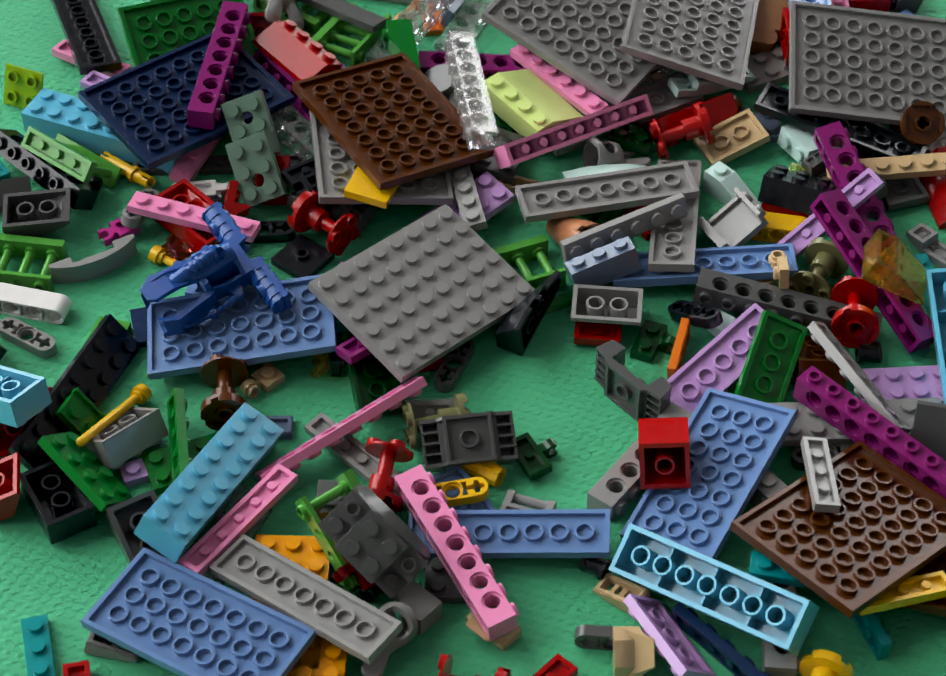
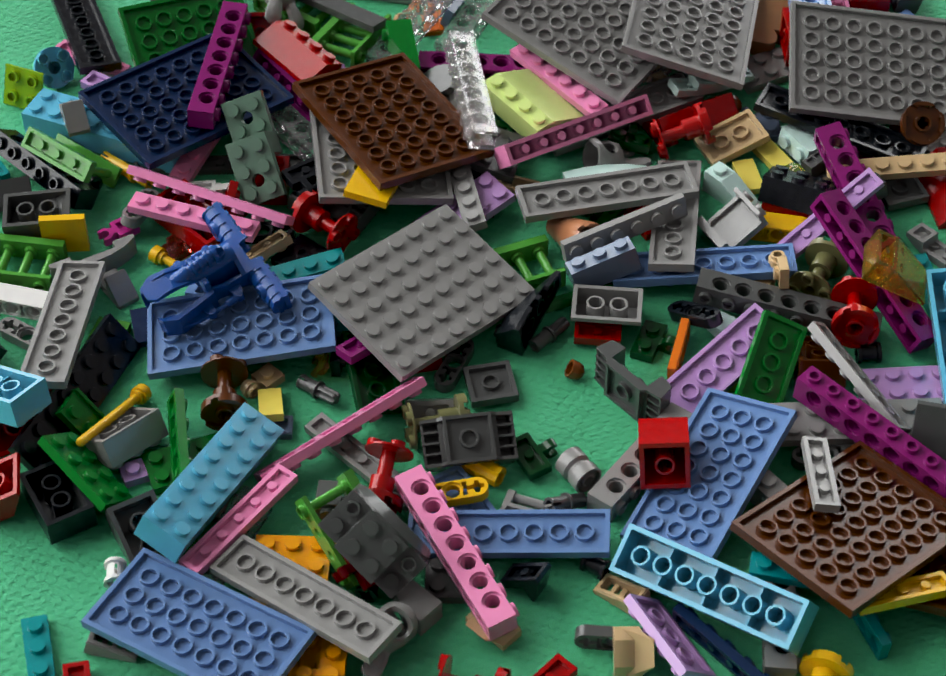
(56, 66): none -> medium azure plate
(63, 321): none -> light grey plate
(66, 227): none -> yellow tile
(74, 117): none -> light grey slope
(112, 572): none -> white bush
(119, 288): none -> light grey slope
(200, 194): none -> bright pink plate
(270, 245): none -> tan plate
(271, 403): none -> light yellow tile
(309, 265): none -> teal plate
(318, 389): none -> dark grey axle
(490, 384): none -> dark grey plate
(529, 576): none -> black slope
(548, 334): none -> dark grey axle
(566, 501): none -> dark grey axle
(574, 370): none -> dark orange hinge
(577, 469): none -> light grey wheel
(748, 173): none -> light yellow tile
(772, 155): none -> light yellow tile

